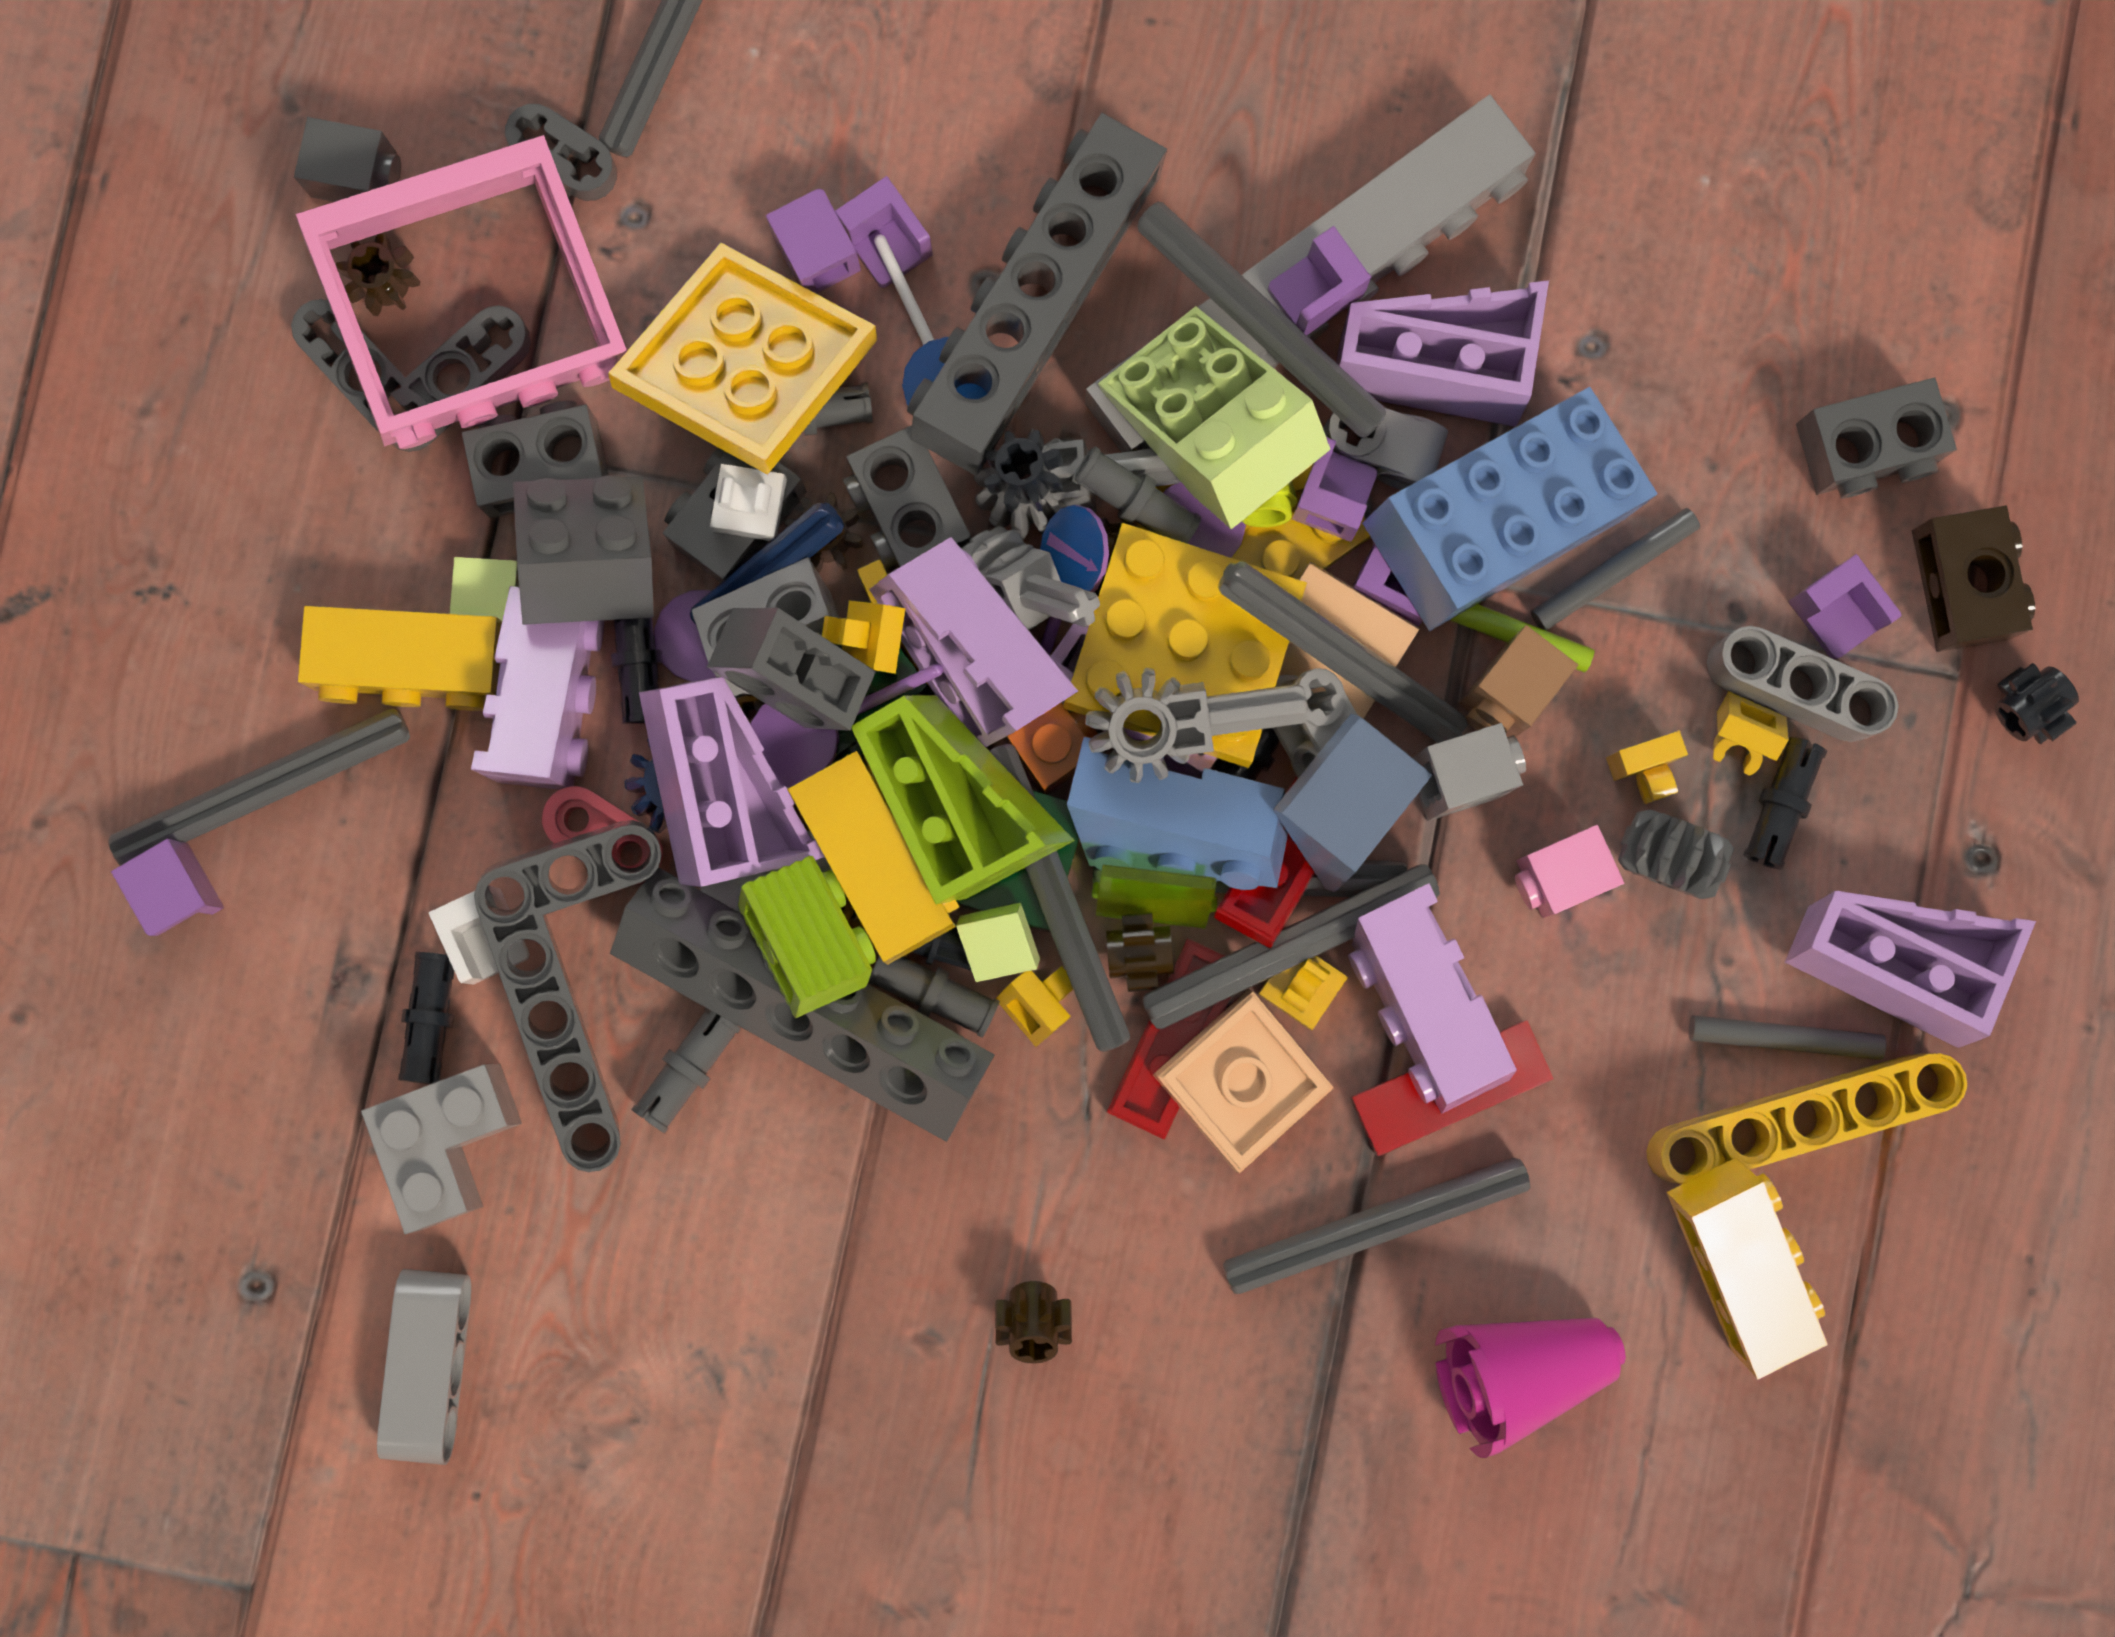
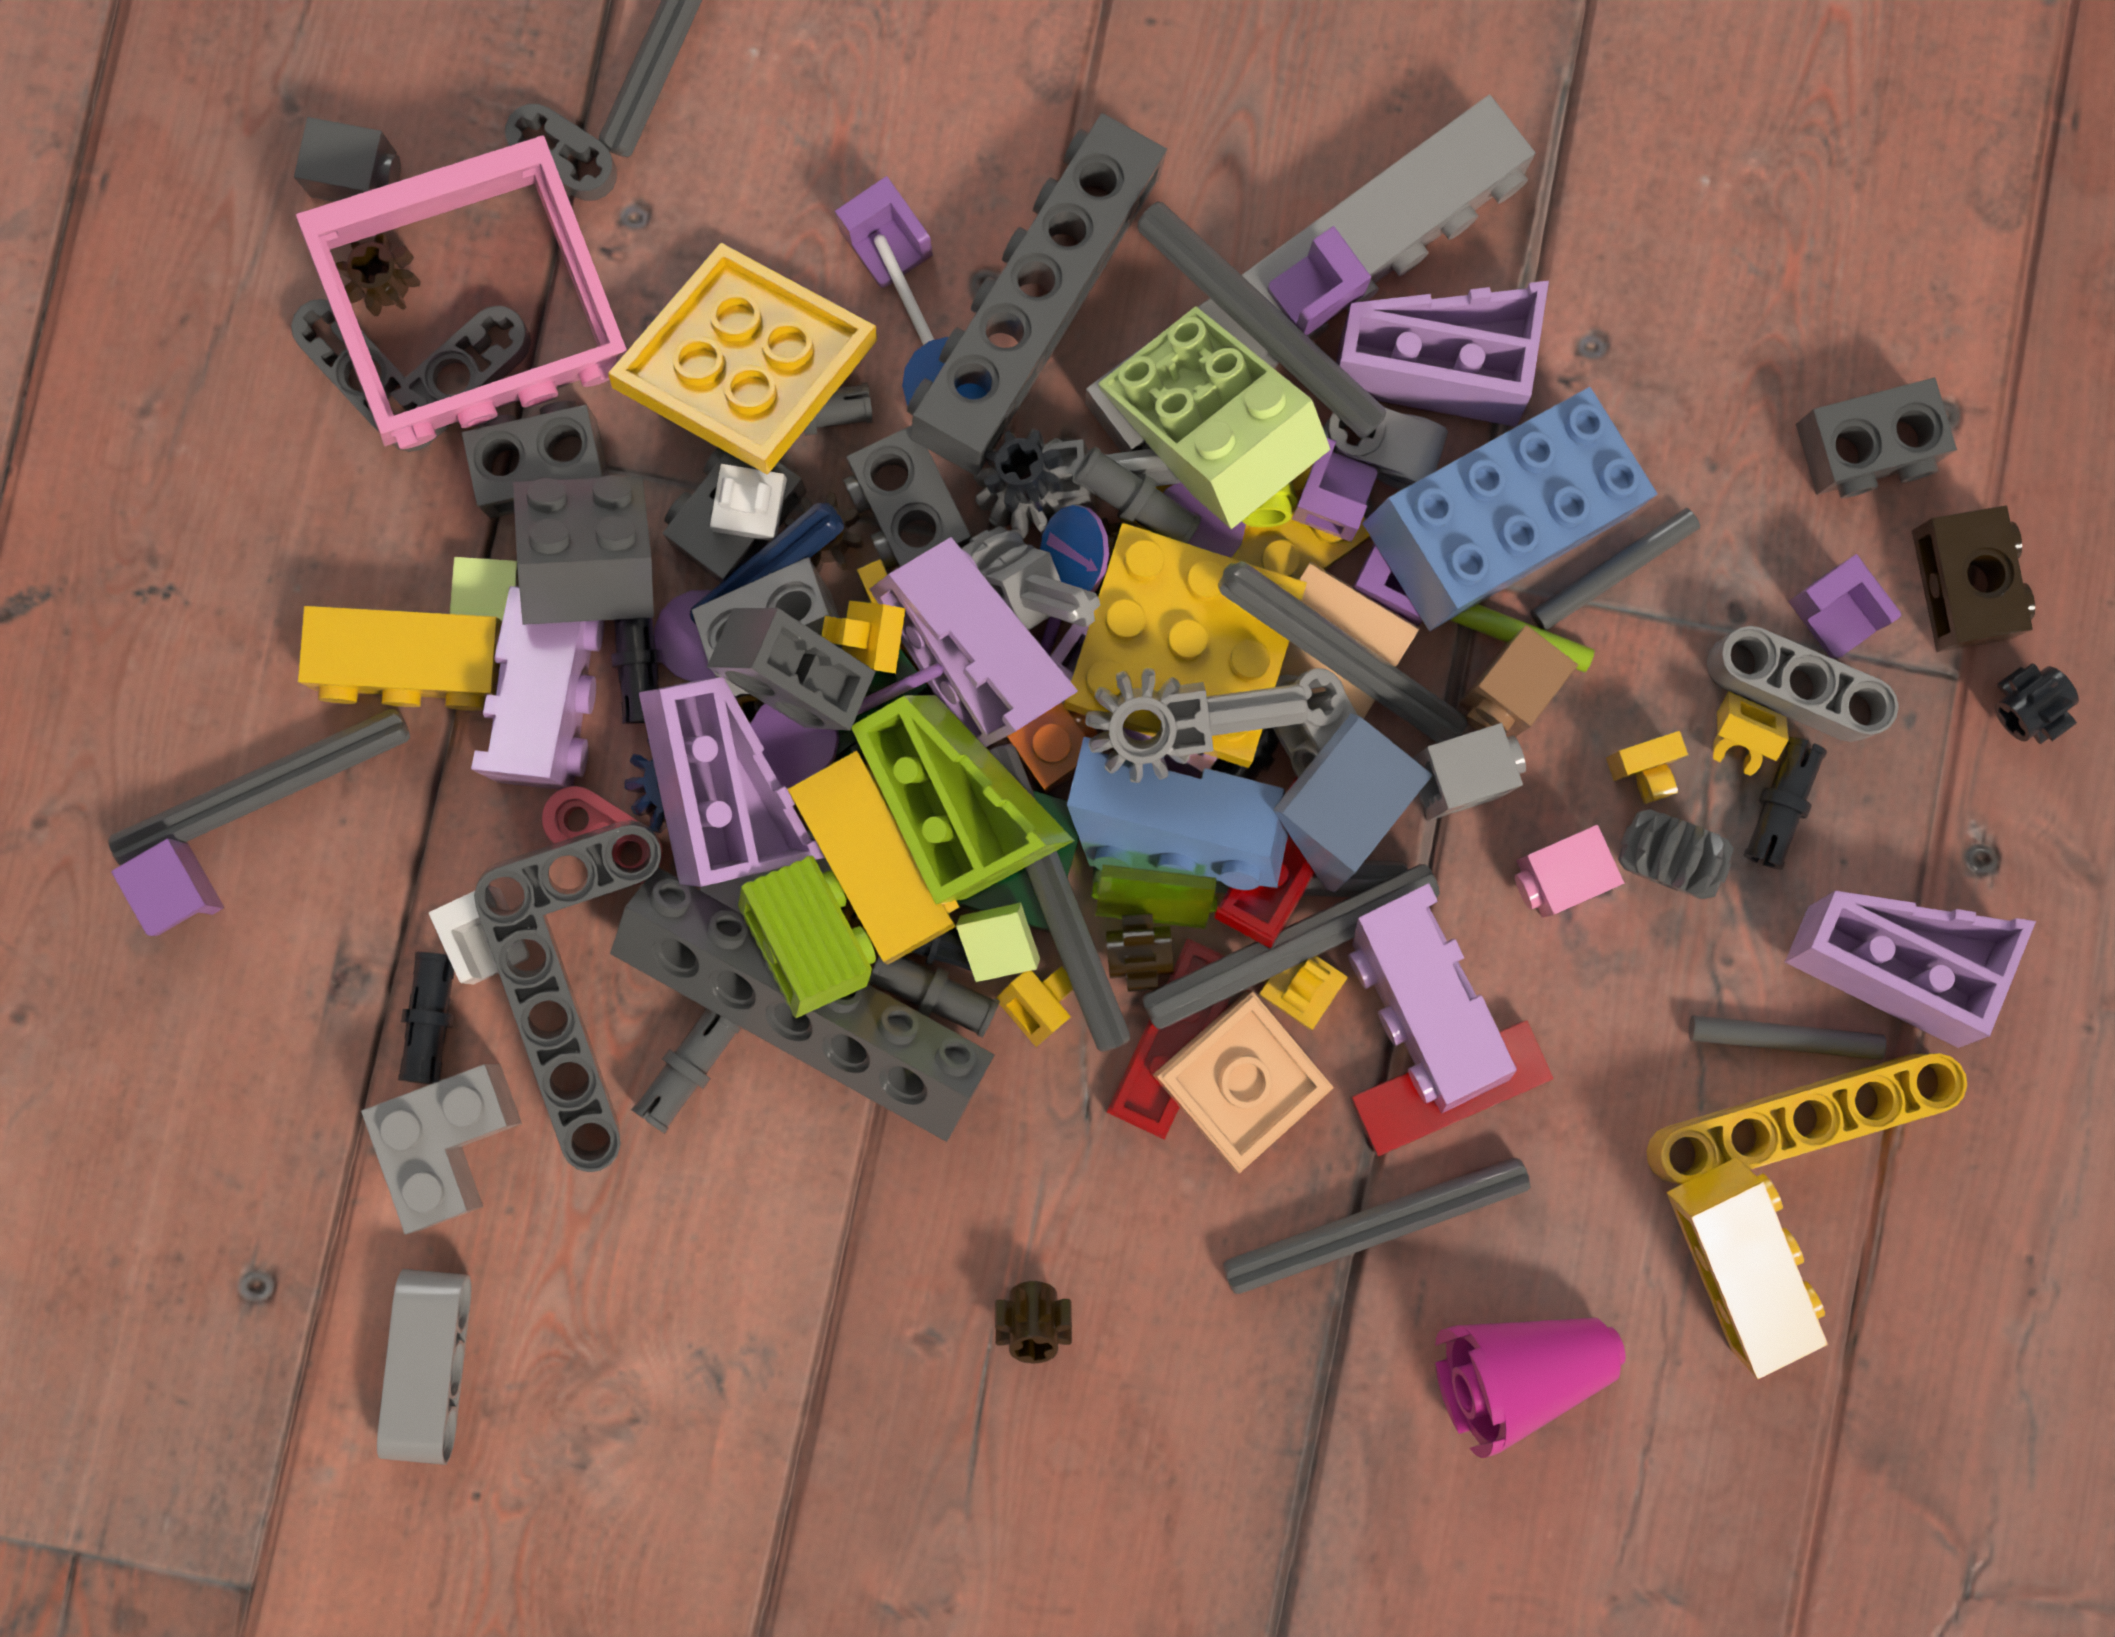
(814, 241): medium lavender panel -> none

